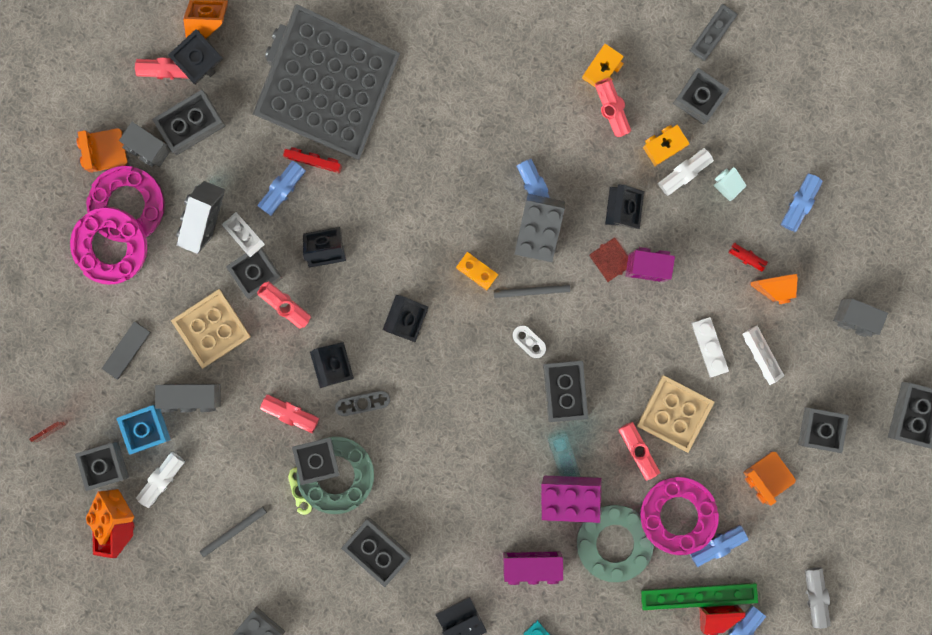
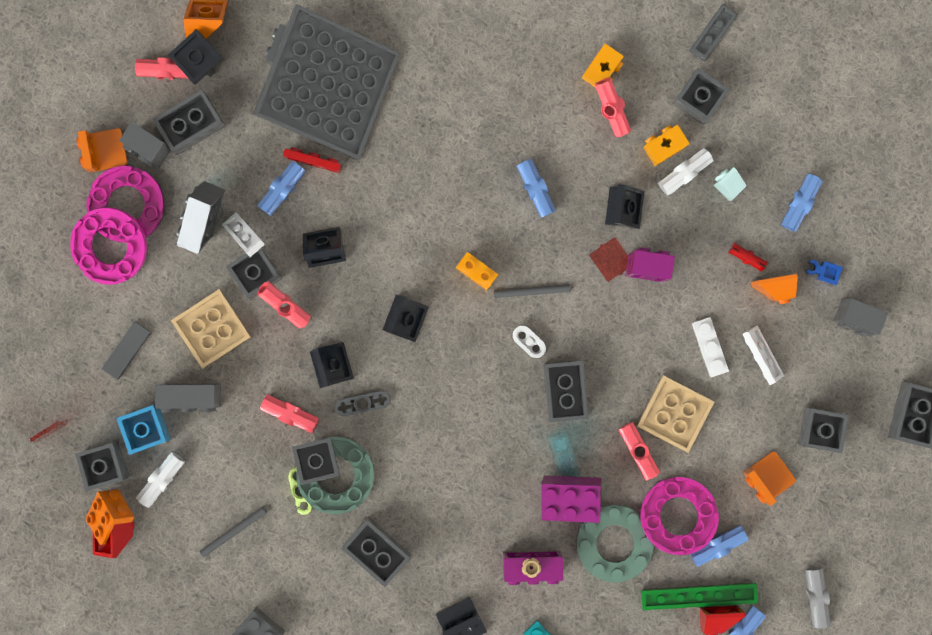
(531, 572): none -> tan plate
(540, 227): dark grey brick -> none
(826, 271): none -> blue plate

